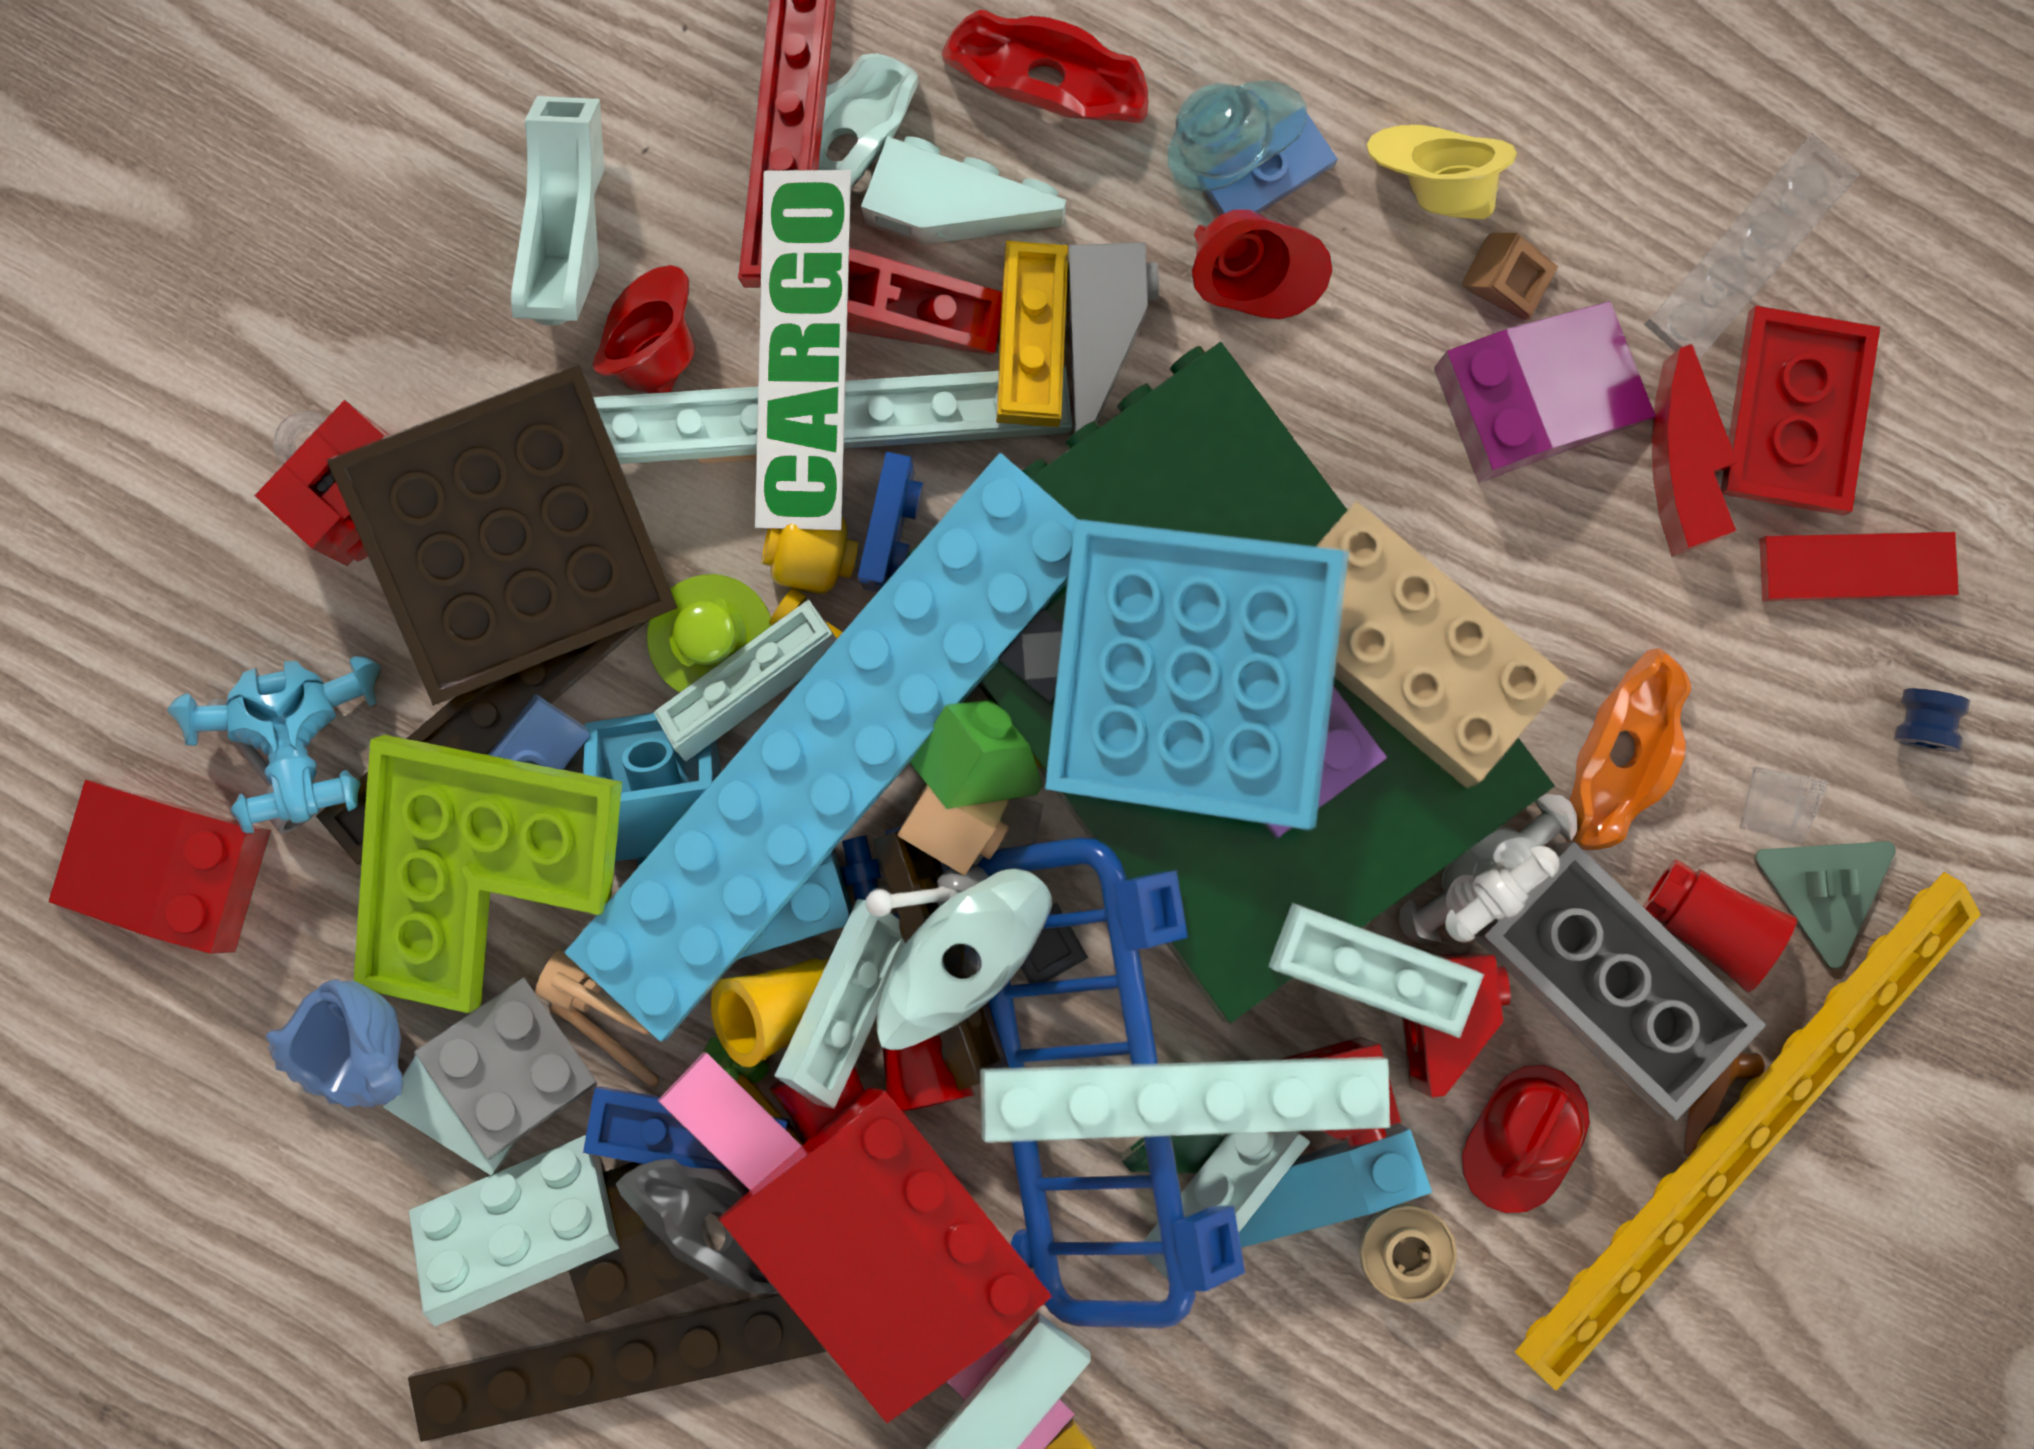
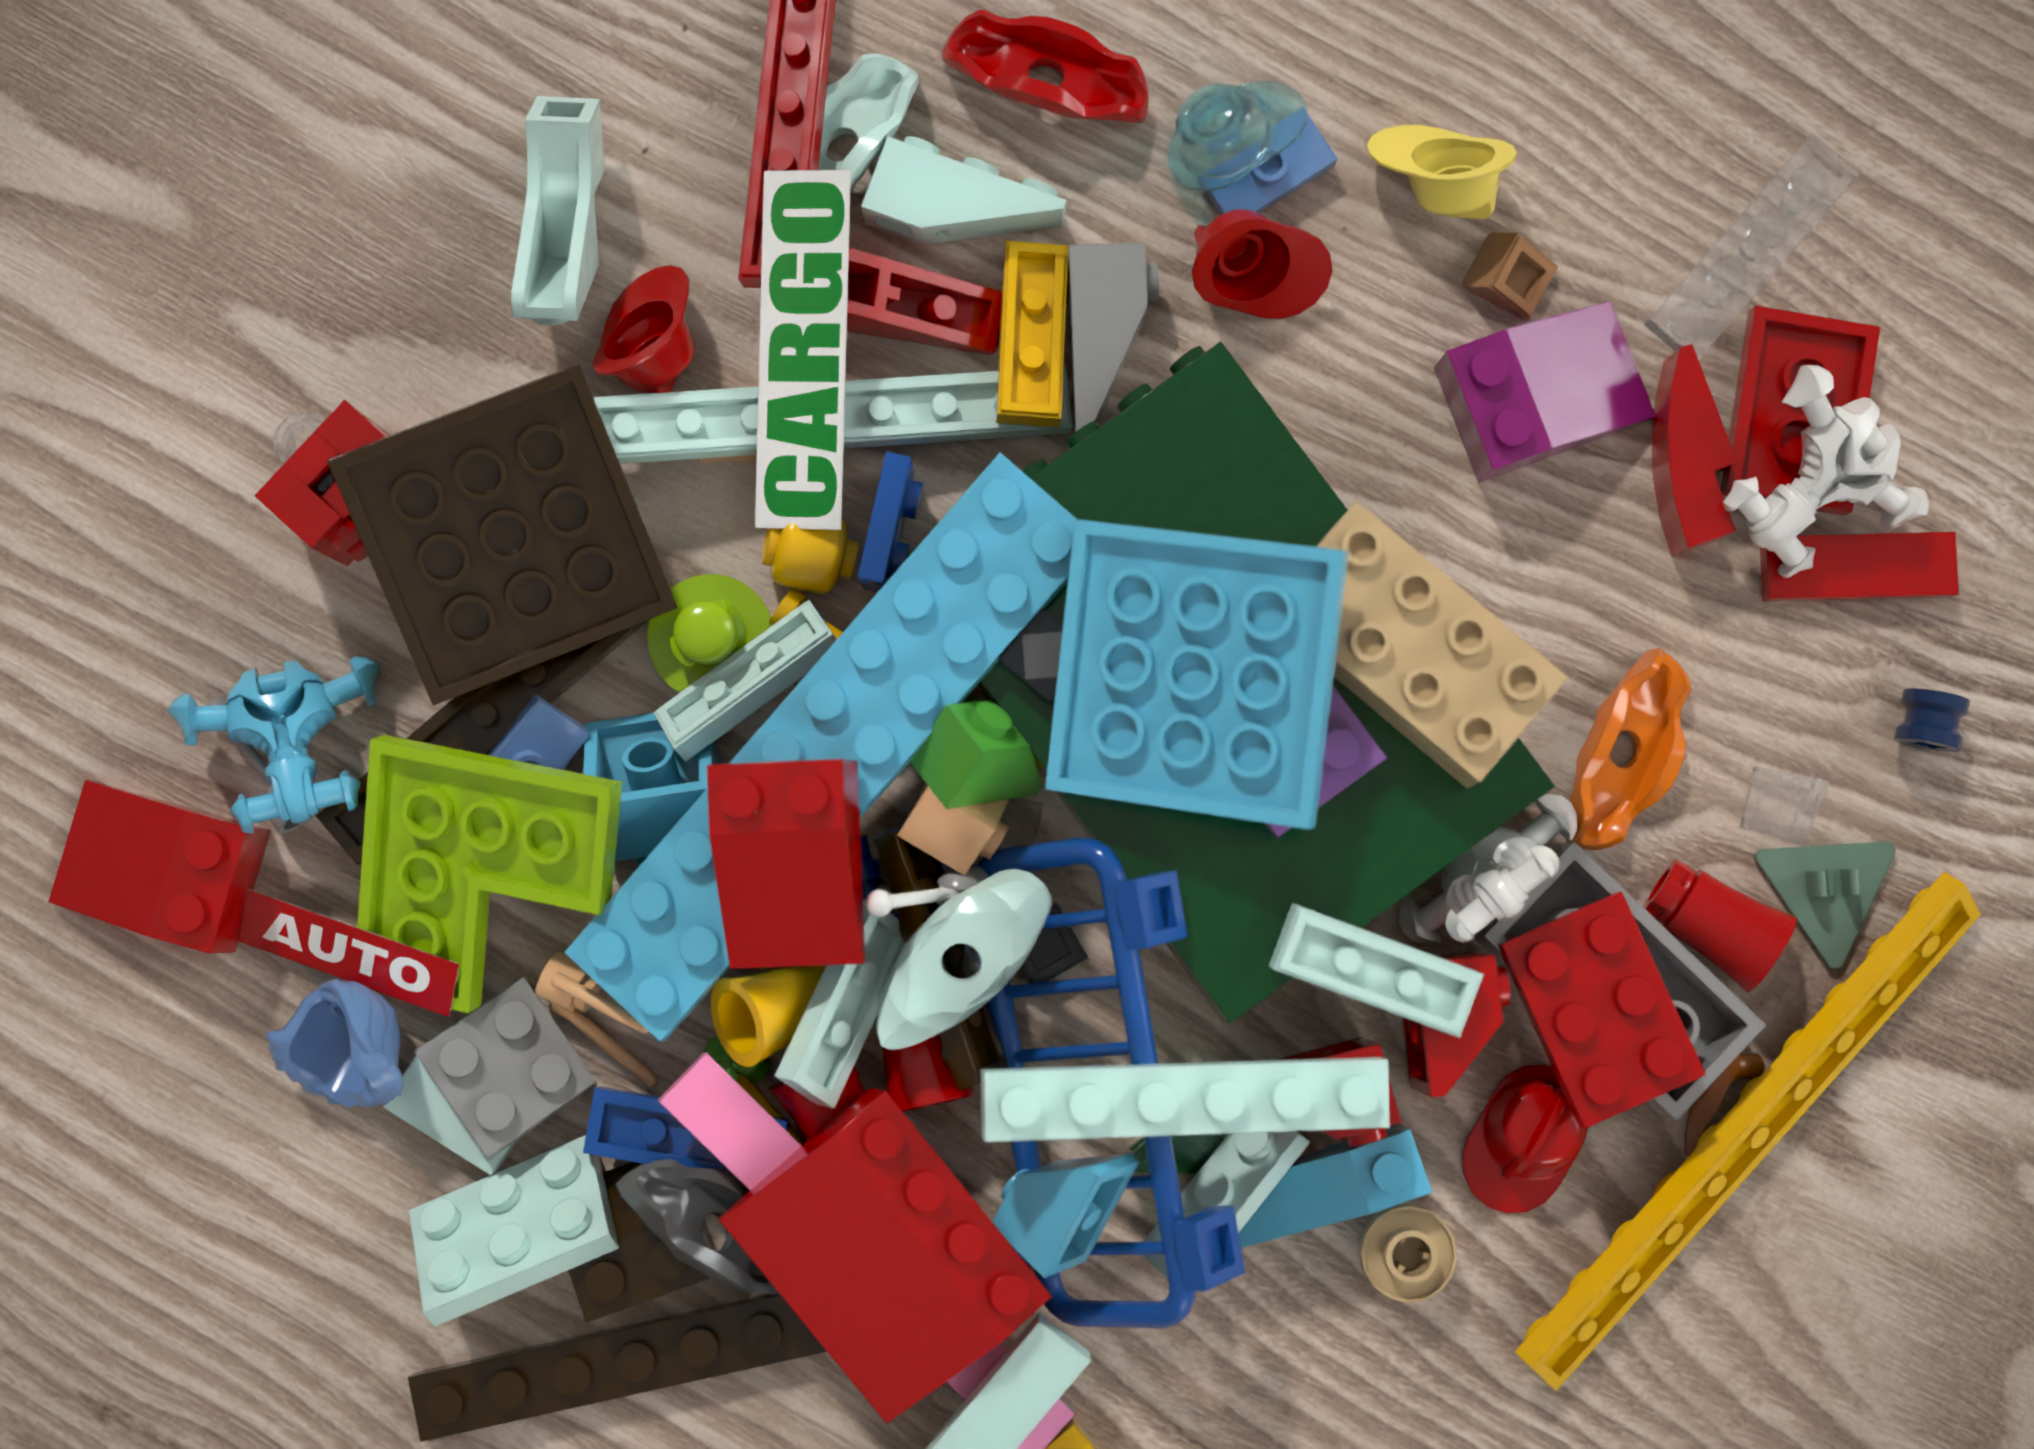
(349, 952): none -> red sticker
(788, 861): none -> red slope
(1062, 1208): none -> medium azure slope
(1601, 1010): none -> red plate
(1840, 461): none -> white piece

